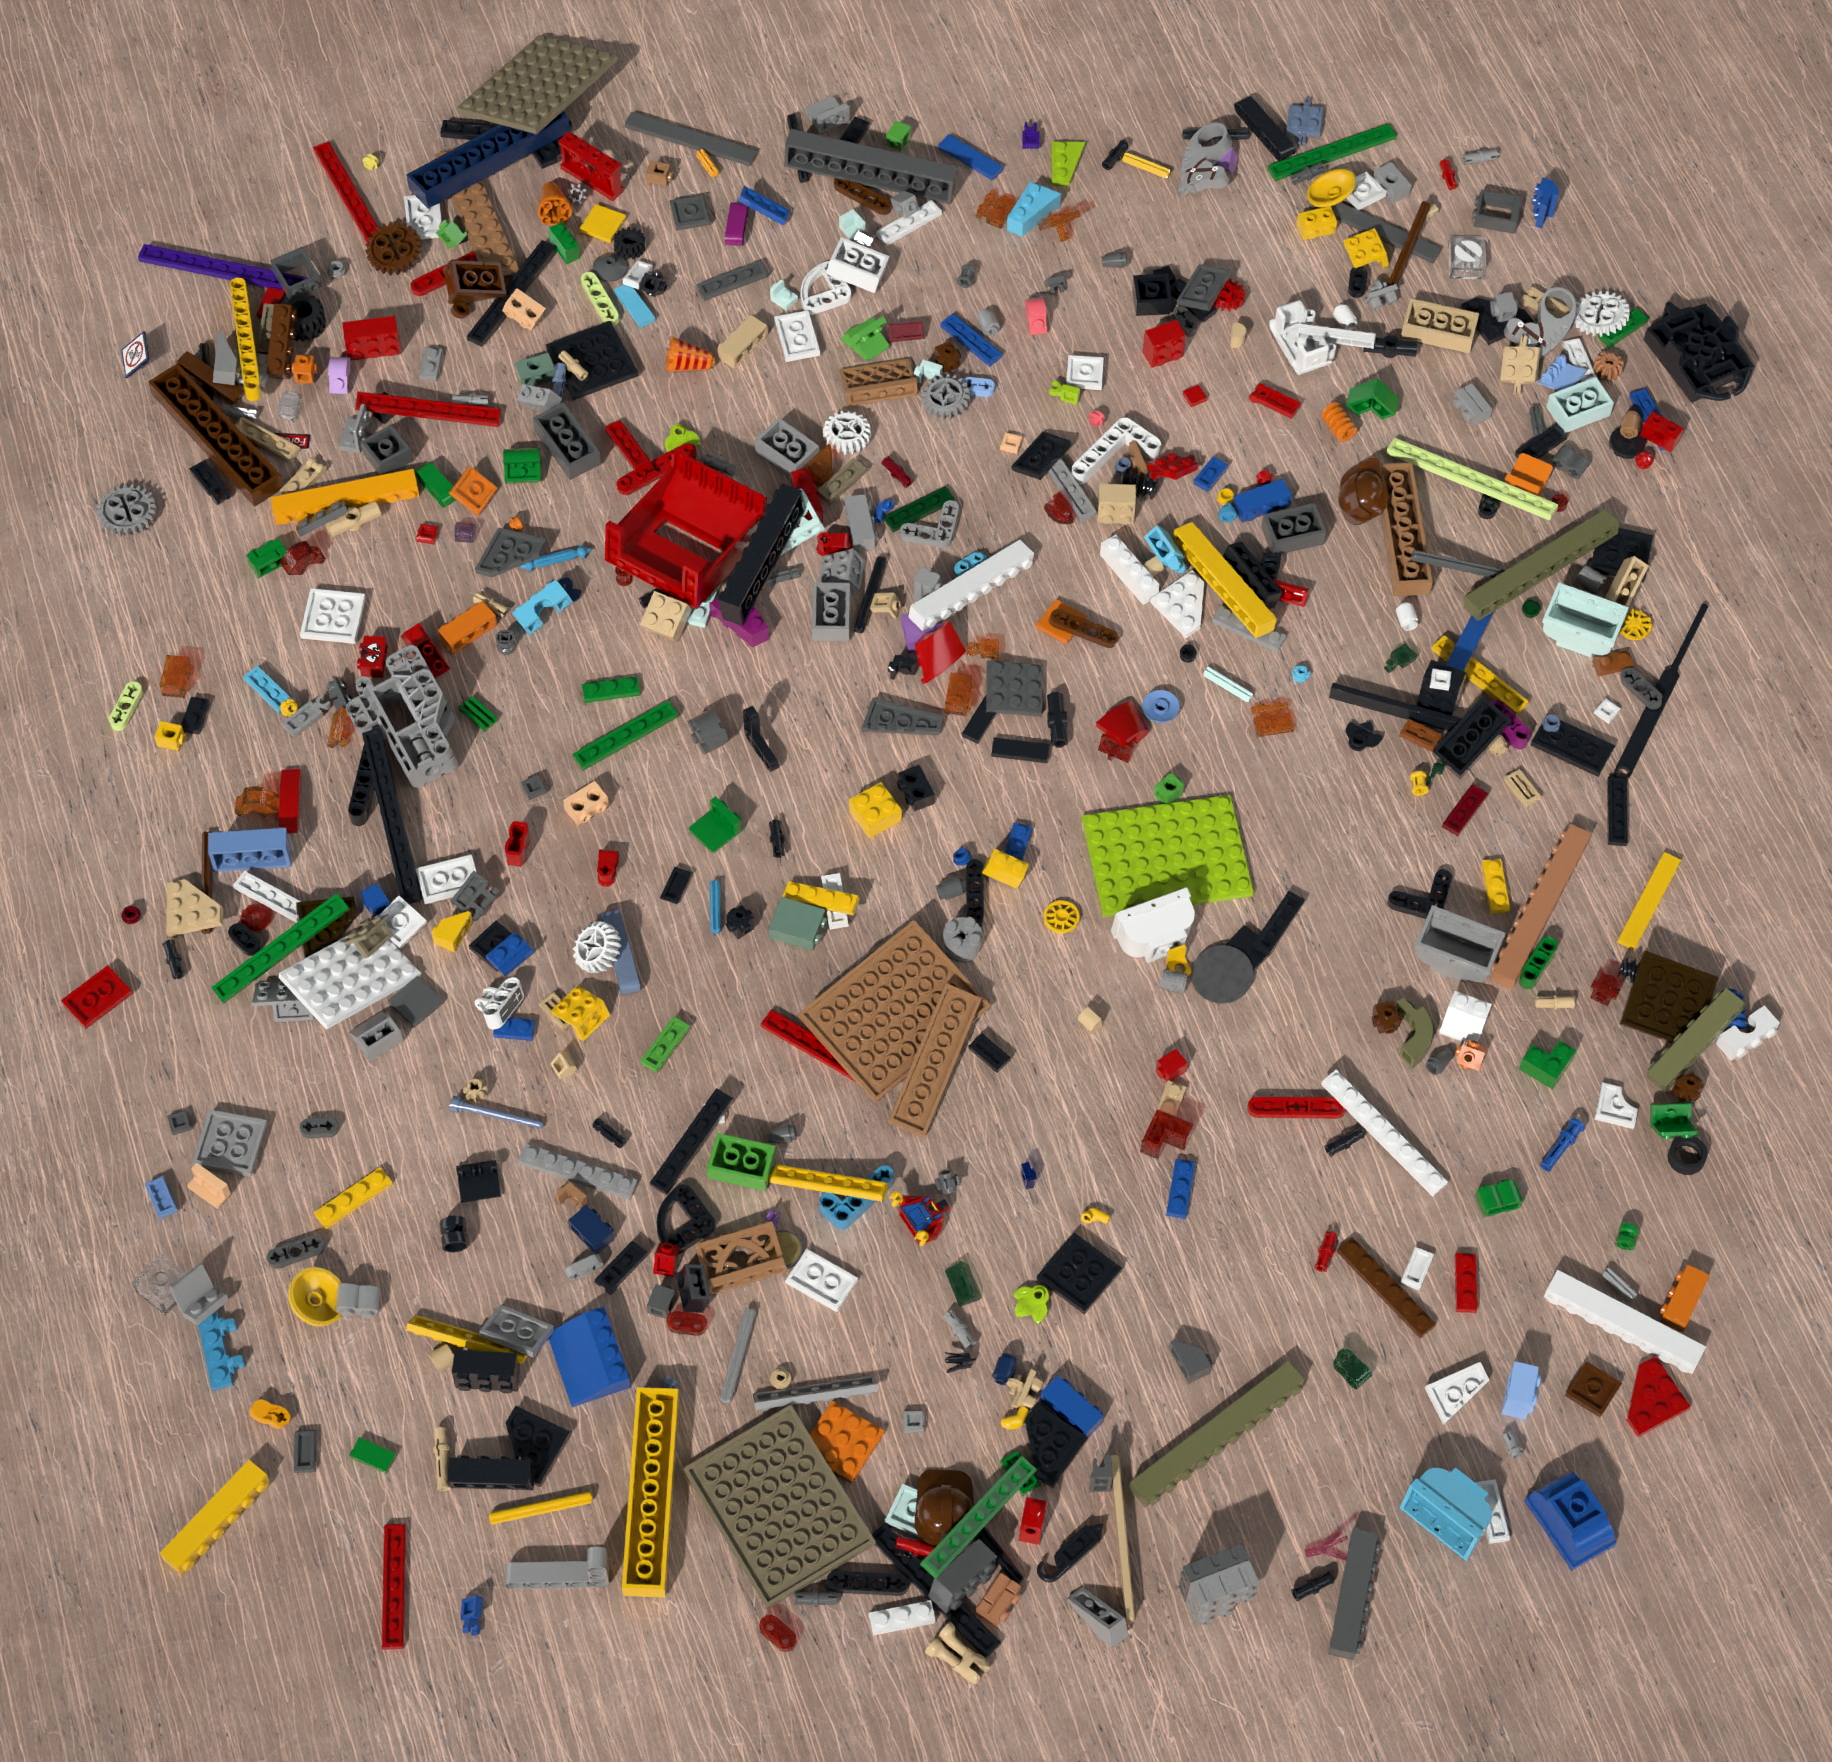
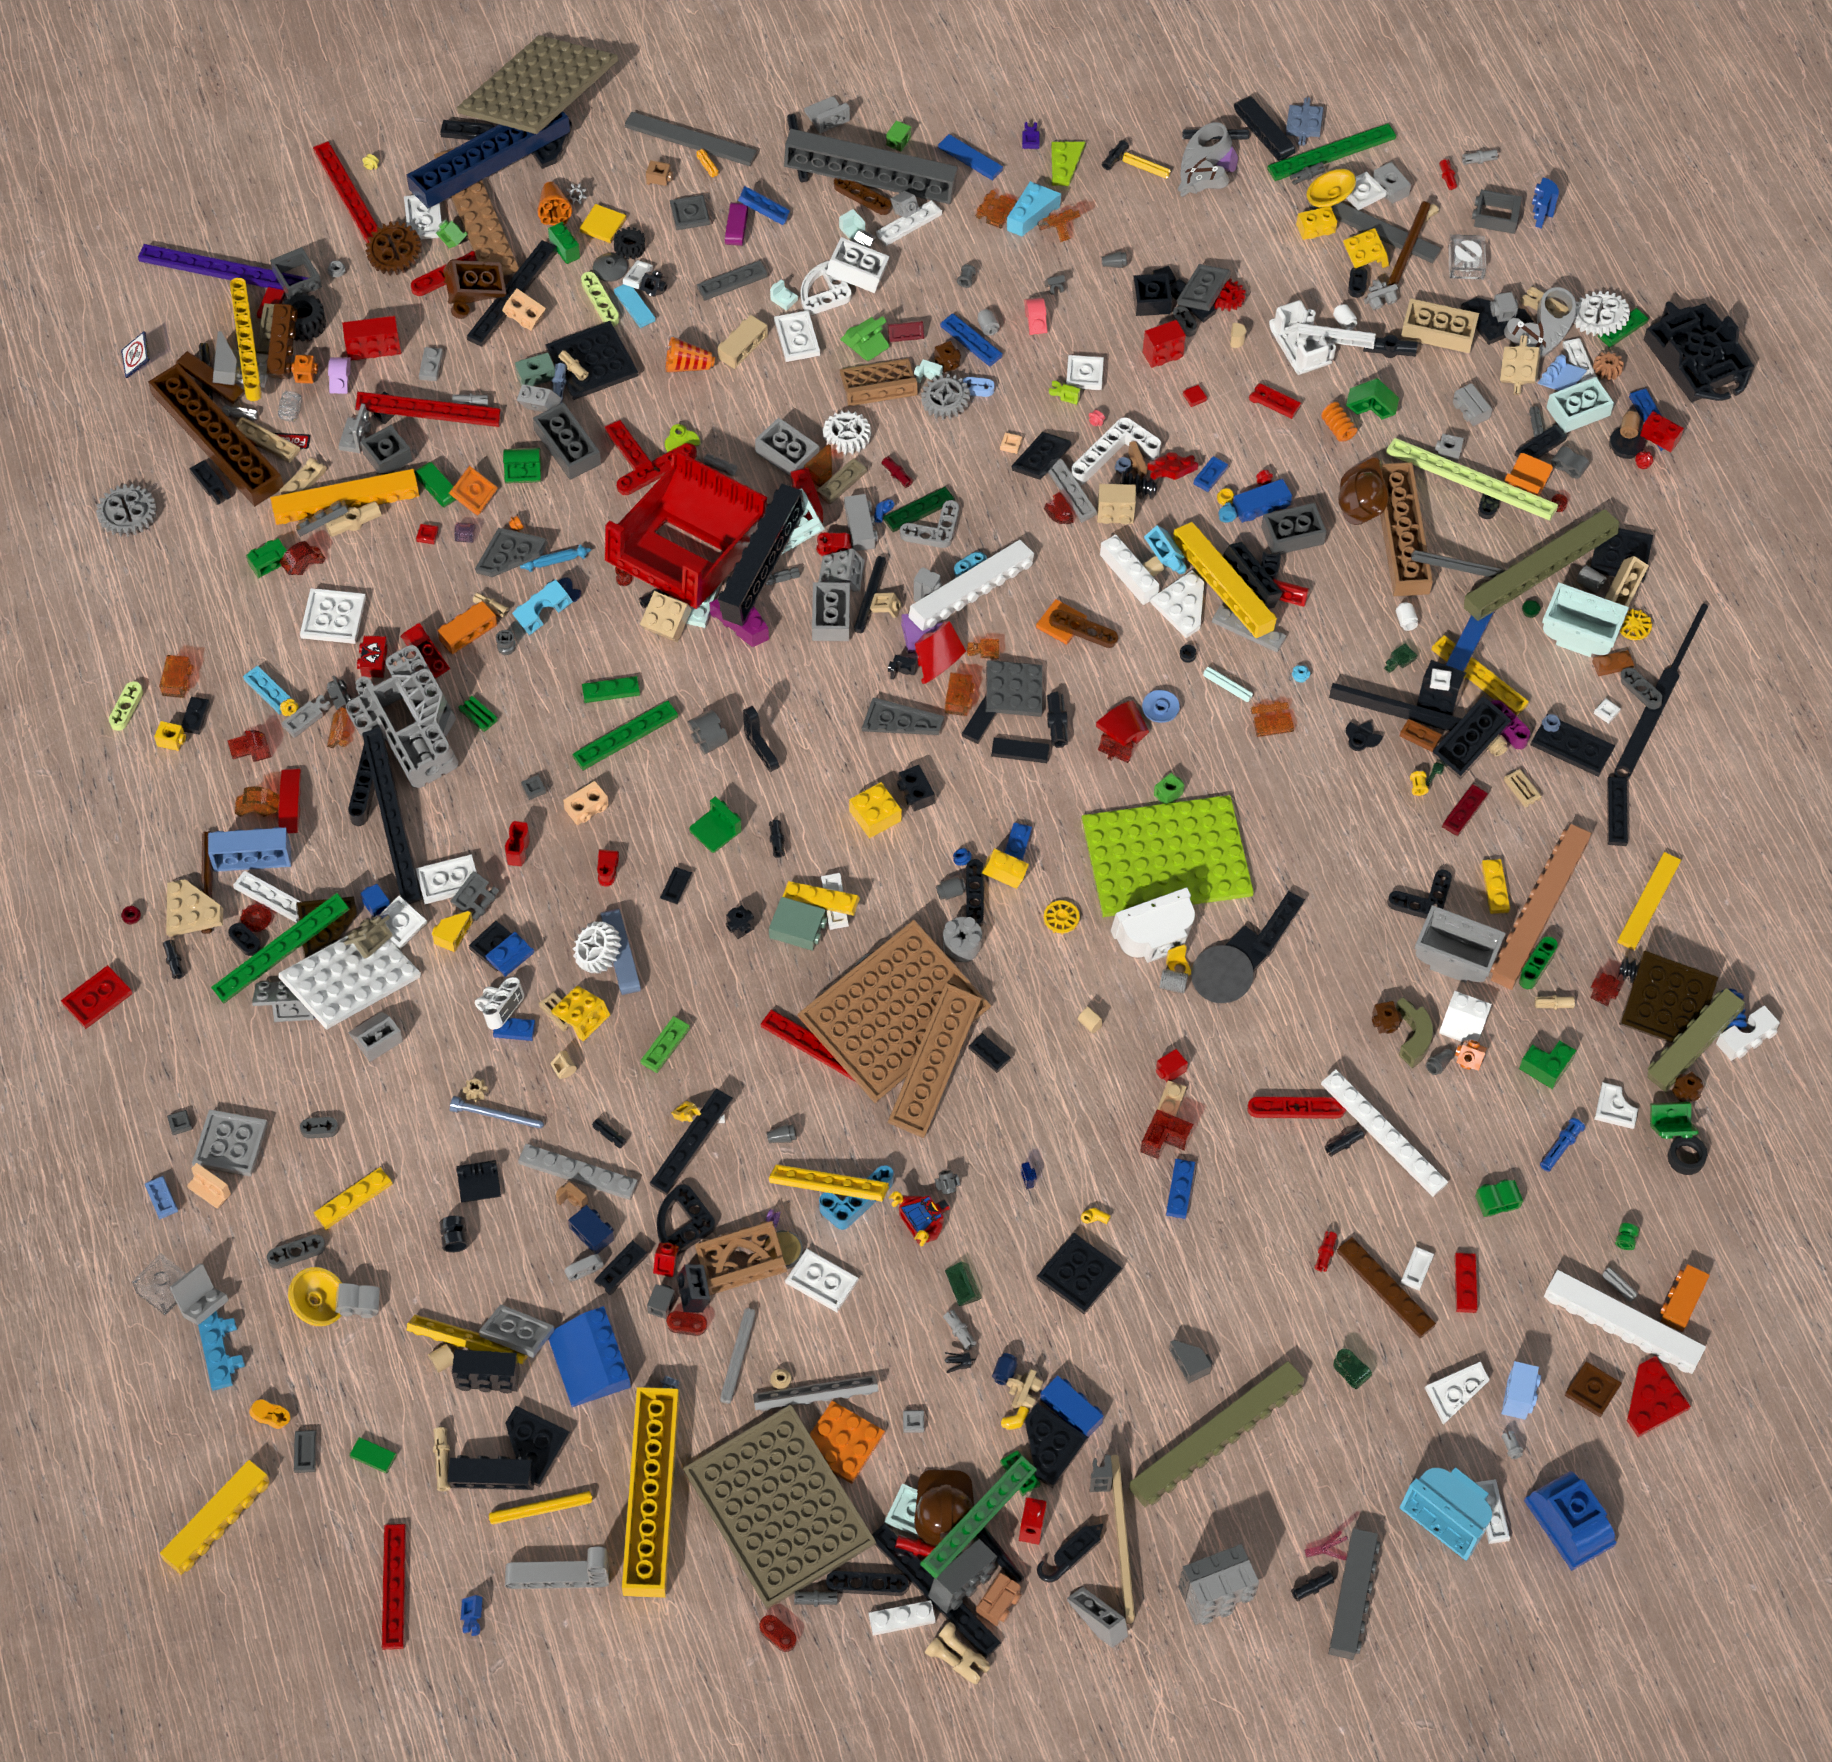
(253, 744): none -> clear red brick
(415, 1001): dark grey tile -> none
(604, 180): red fence -> none
(685, 1112): none -> yellow plate
(715, 907): dark azure axle -> none
(741, 1162): bright green brick -> none
(855, 130): black plate -> none
(1029, 1304): lime plate -> none
(1449, 447): none -> light grey brick

